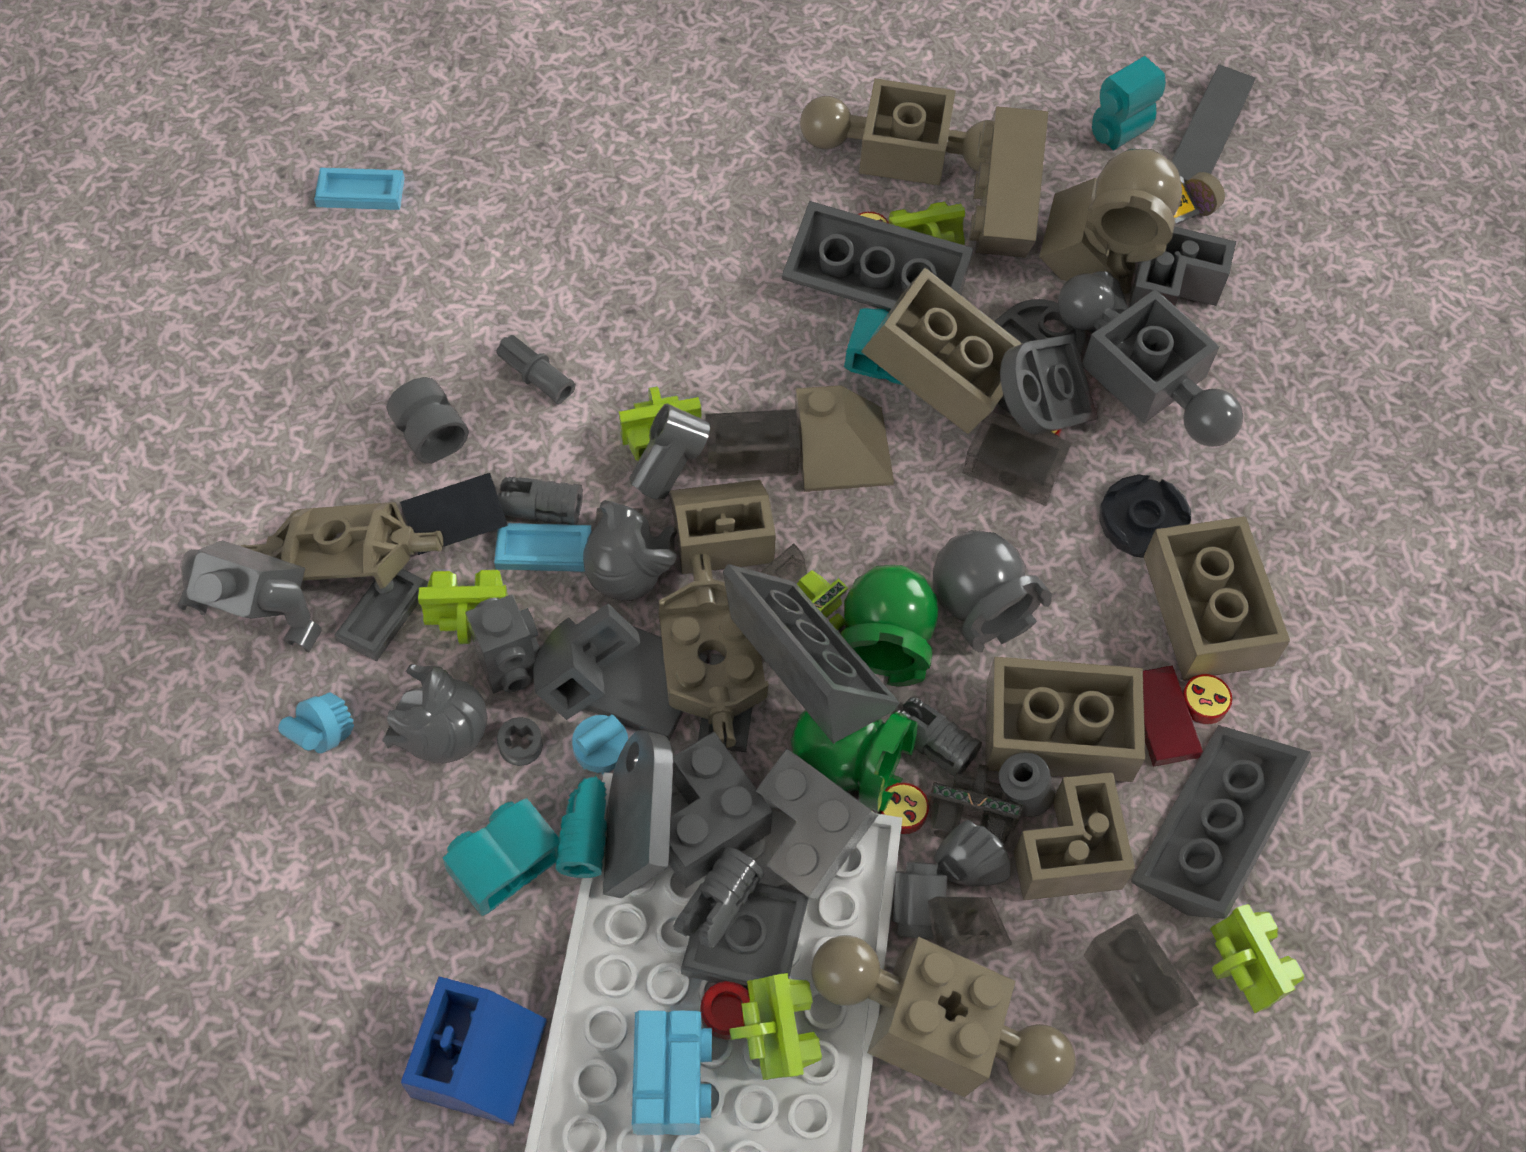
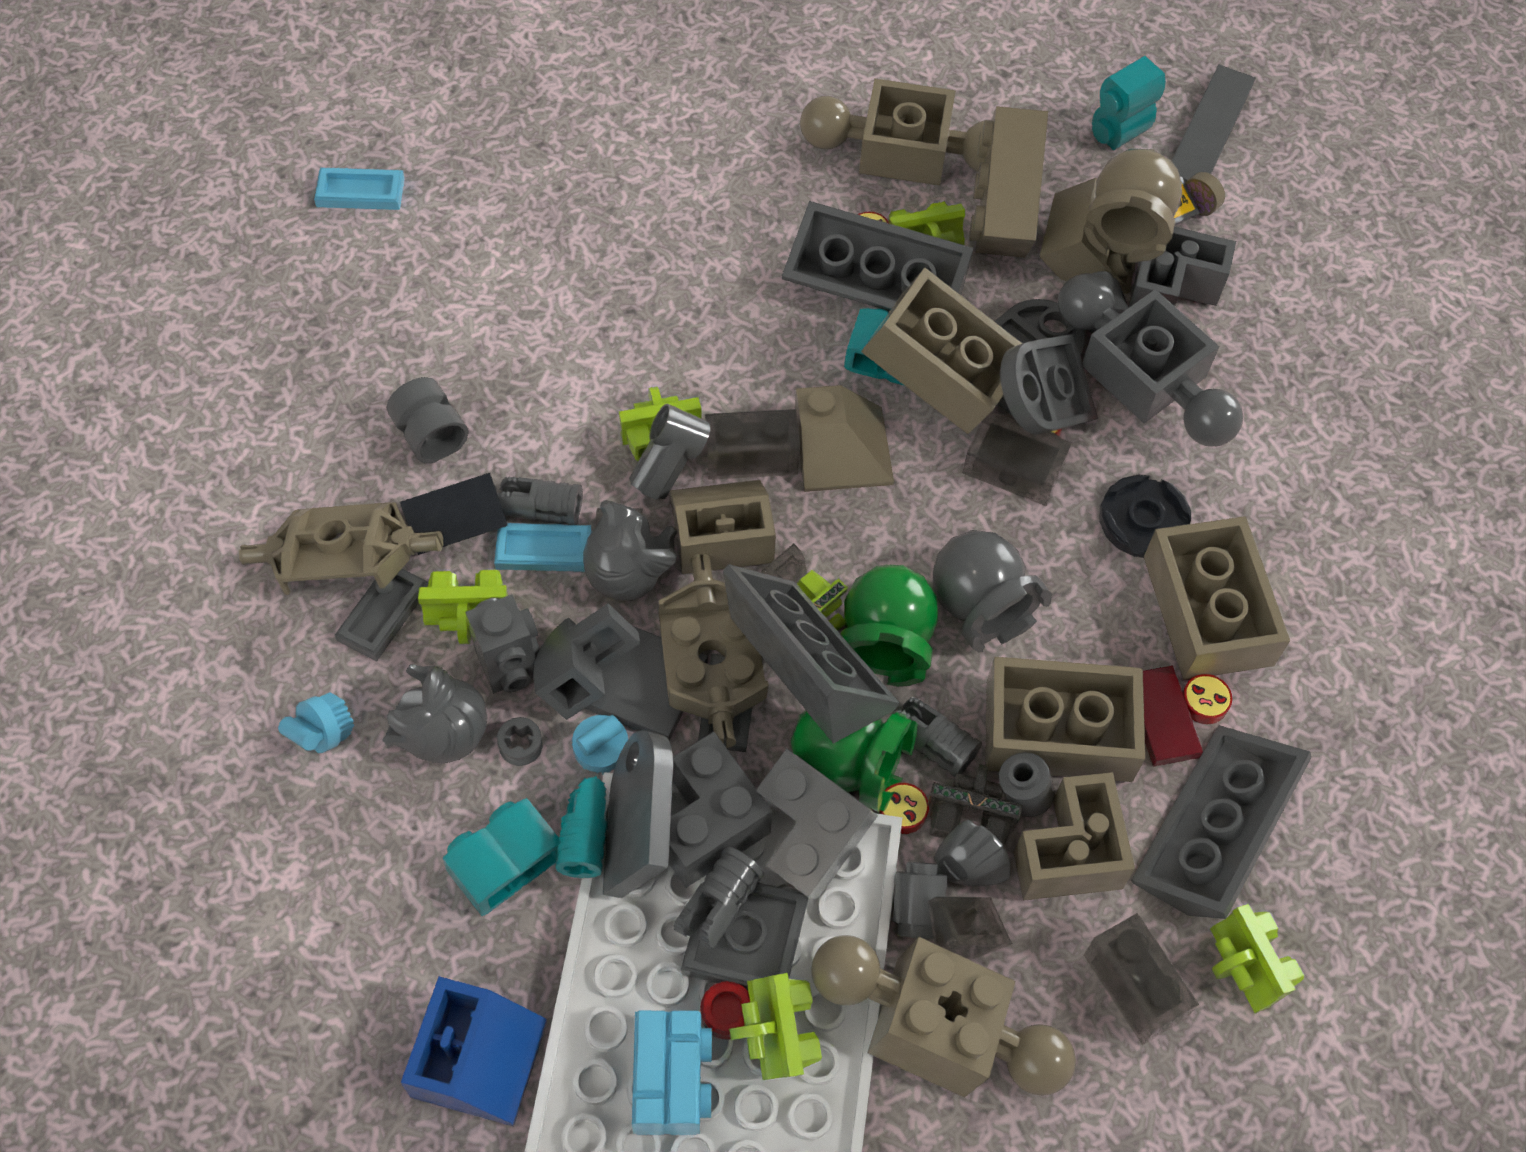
(247, 586): dark grey torso -> none
(535, 369): dark grey axle -> none

